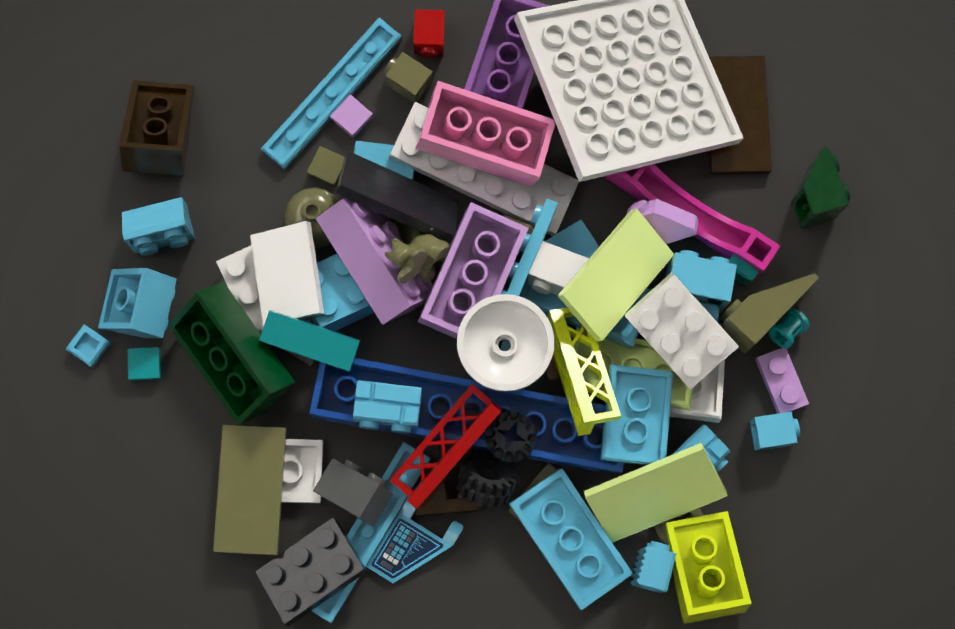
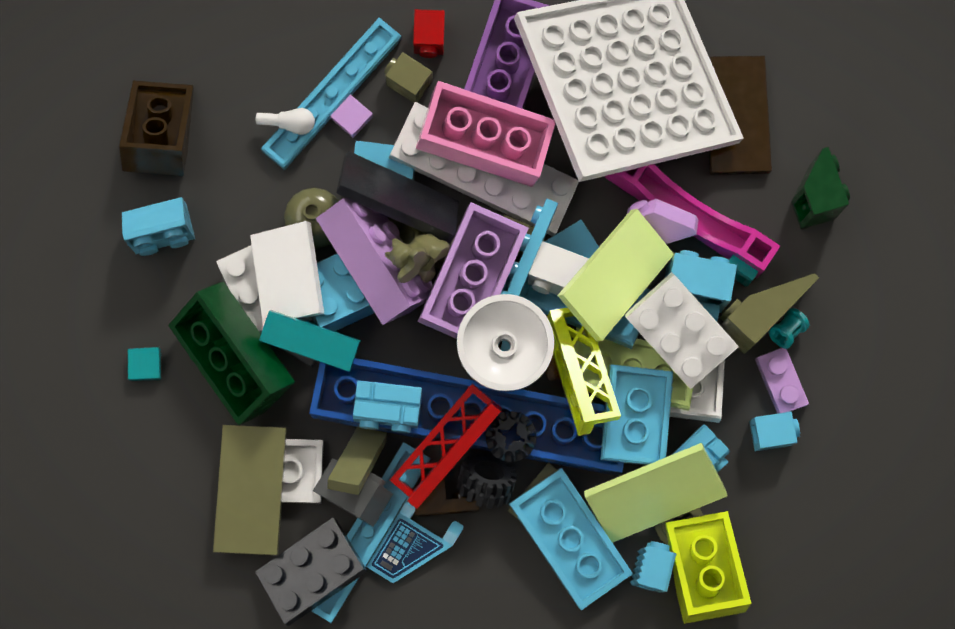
(88, 346): medium azure tile -> none
(137, 302): medium azure slope -> none
(296, 121): none -> white piece
(326, 166): olive tile -> none
(357, 461): none -> olive tile

